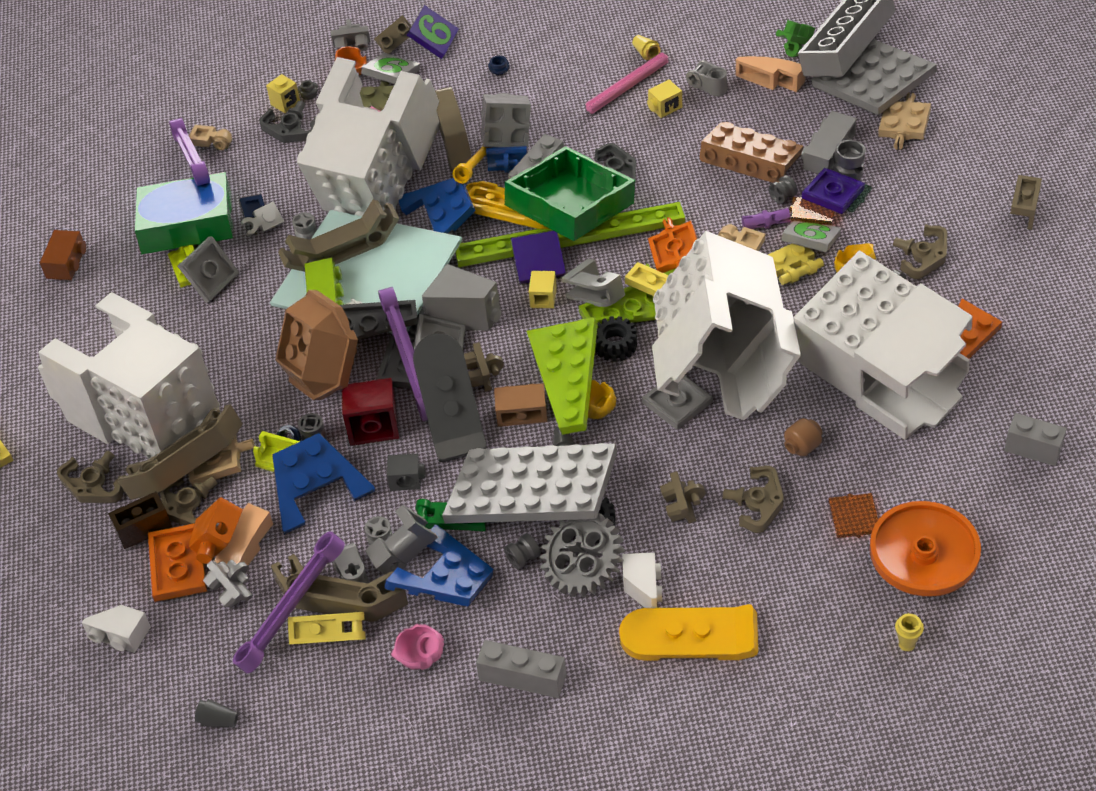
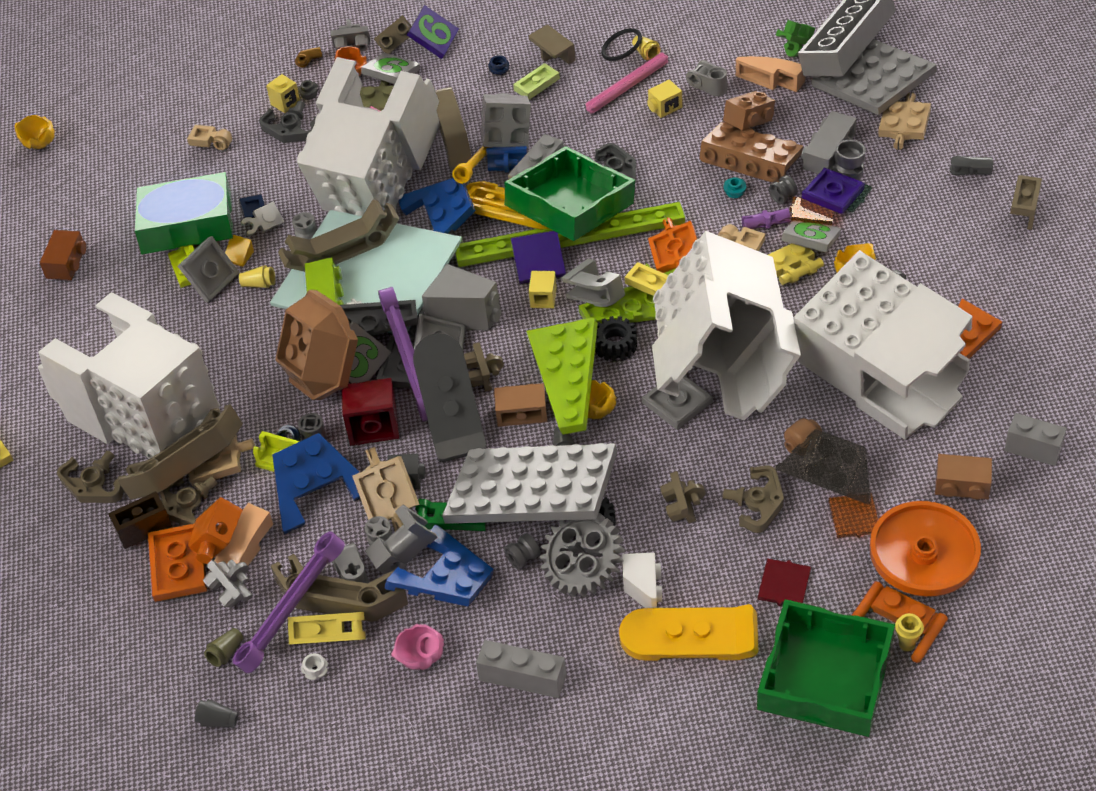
(35, 132): none -> yellow hair
(119, 627): white slope -> none
(197, 166): medium lavender piece -> none
(222, 648): none -> olive cone
(239, 250): none -> yellow slope
(259, 277): none -> light yellow cone
(305, 56): none -> pearl gold arm
(311, 661): none -> white plate
(368, 355): none -> light grey tile
(385, 488): none -> tan plate
(536, 81): none -> yellowish green plate
(553, 44): none -> dark tan panel
(614, 36): none -> black tyre
(734, 187): none -> teal plate
(749, 110): none -> medium nougat brick
(783, 581): none -> dark red piece
(826, 668): none -> green tile
(830, 465): none -> clear smoke wing
(894, 604): none -> orange plate
(929, 254): dark tan piece -> none
(963, 476): none -> medium nougat brick
(971, 165): none -> dark grey bar

